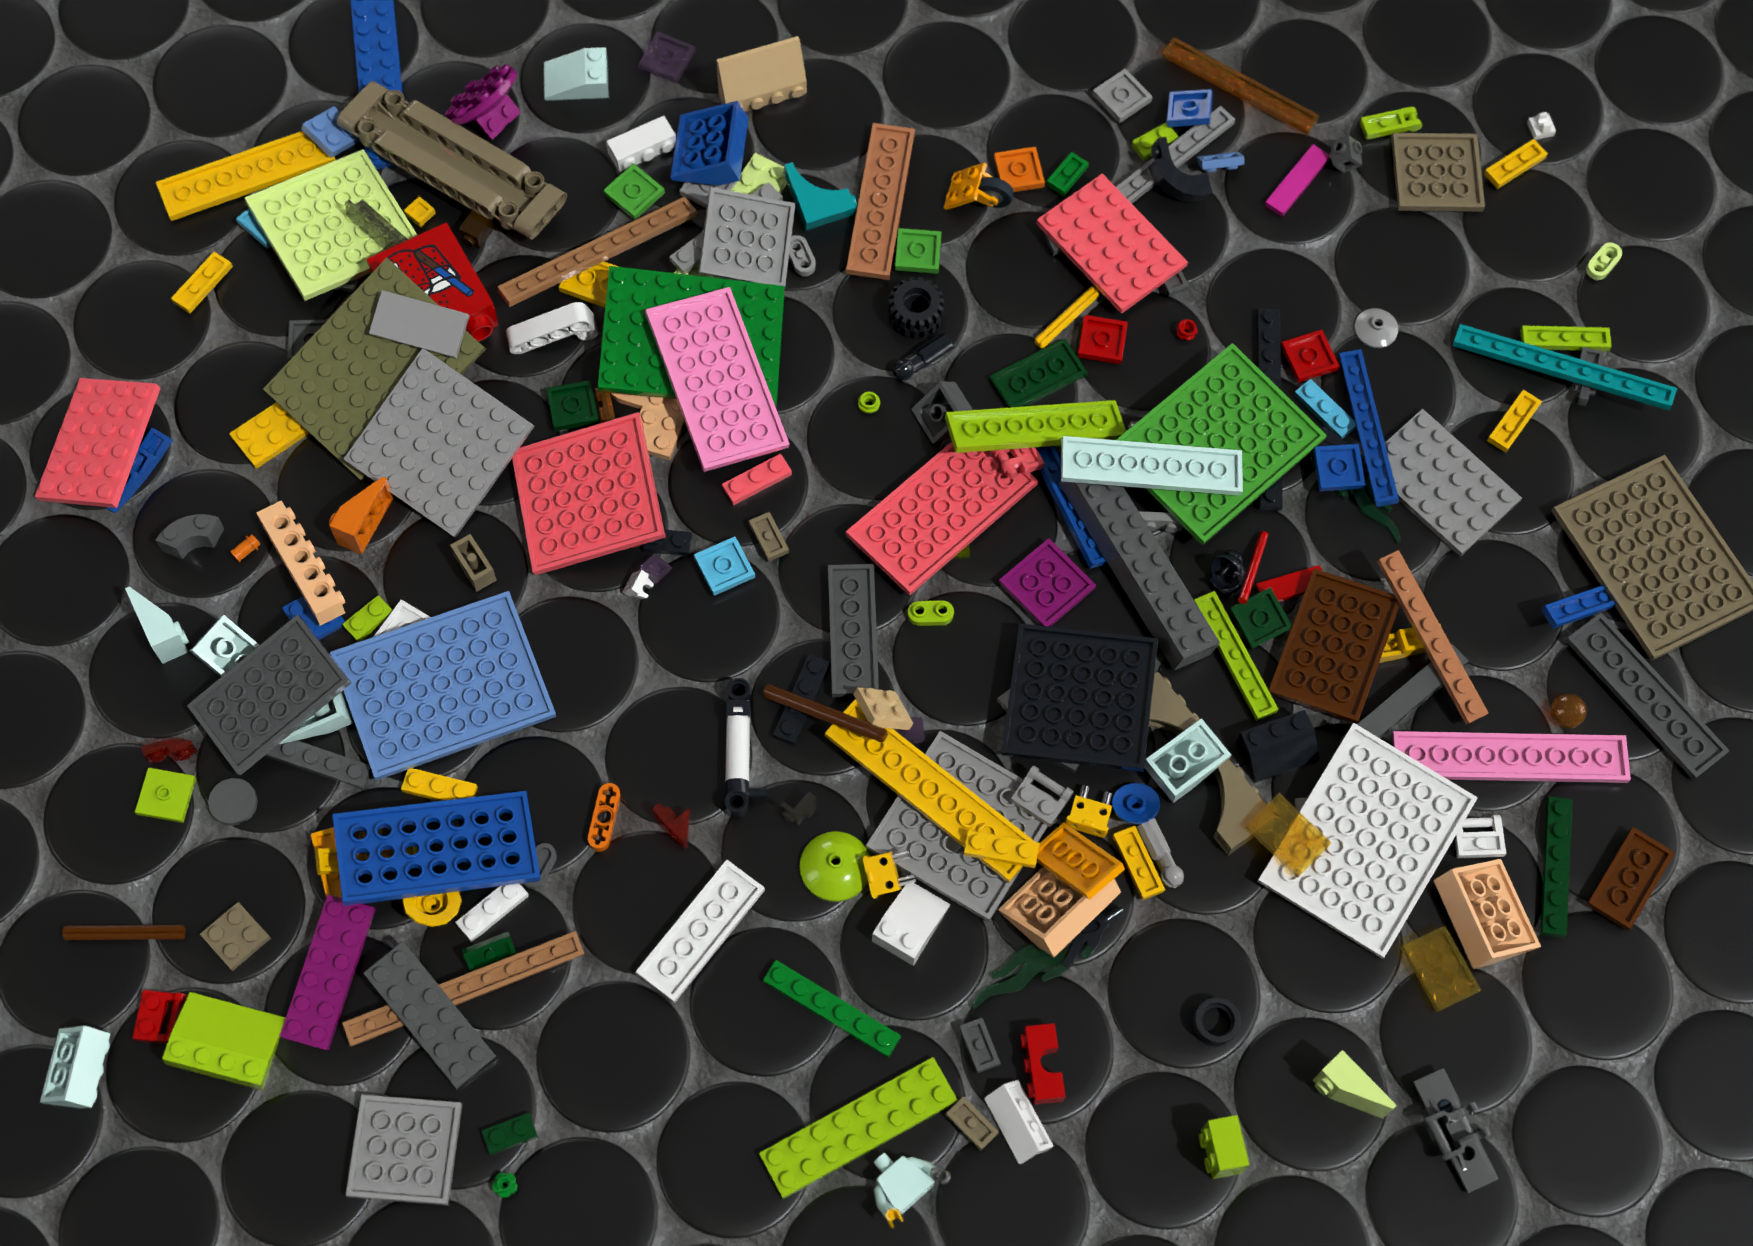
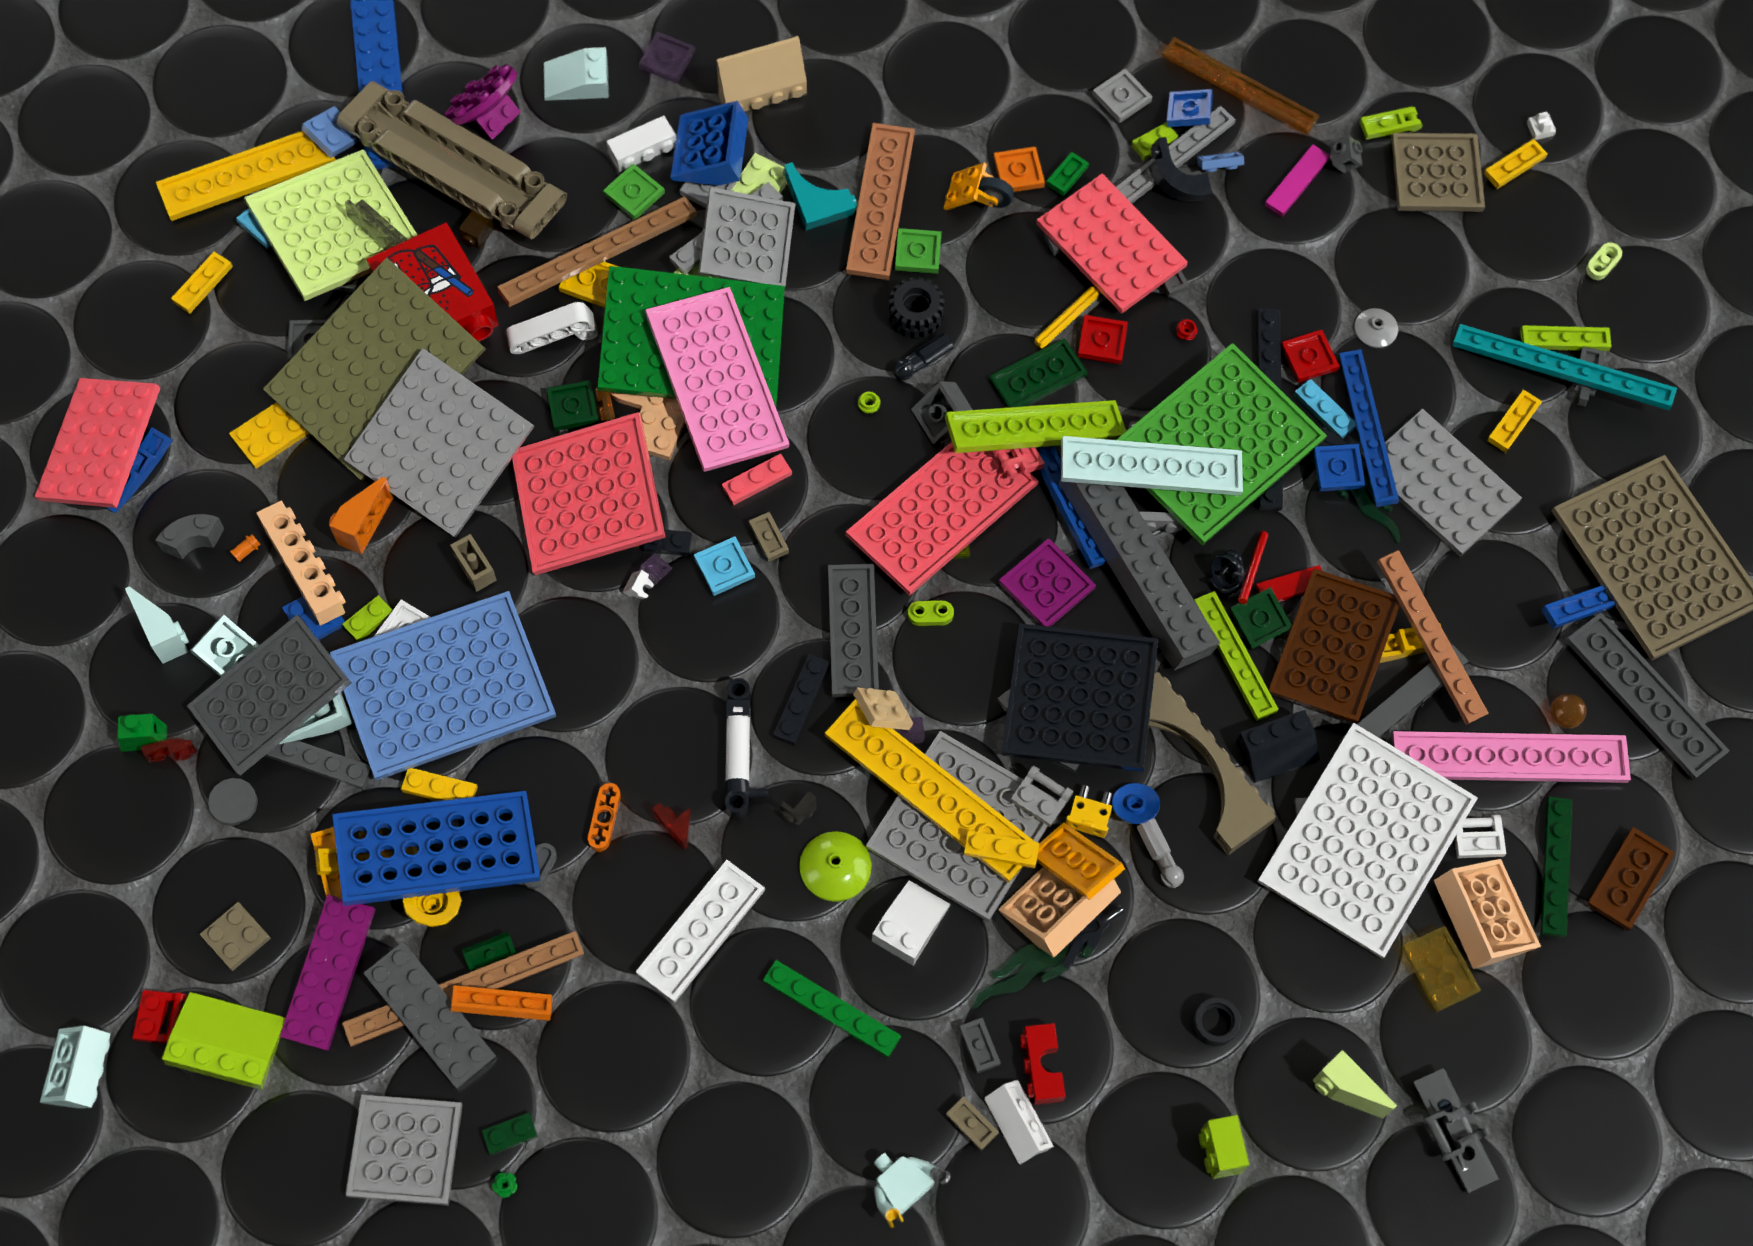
(124, 932): reddish brown axle -> none
(139, 730): none -> green torso
(165, 795): lime plate -> none
(419, 211): yellow plate -> none
(419, 324): light grey tile -> none
(491, 910): white plate -> none
(501, 1003): none -> orange plate
(801, 257): light grey plate -> none
(825, 713): reddish brown axle -> none
(858, 1128): lime plate -> none
(879, 873): yellow piece -> none
(1138, 863): yellow plate -> none
(1186, 760): light aqua slope -> none
(1288, 835): clear yellow plate -> none

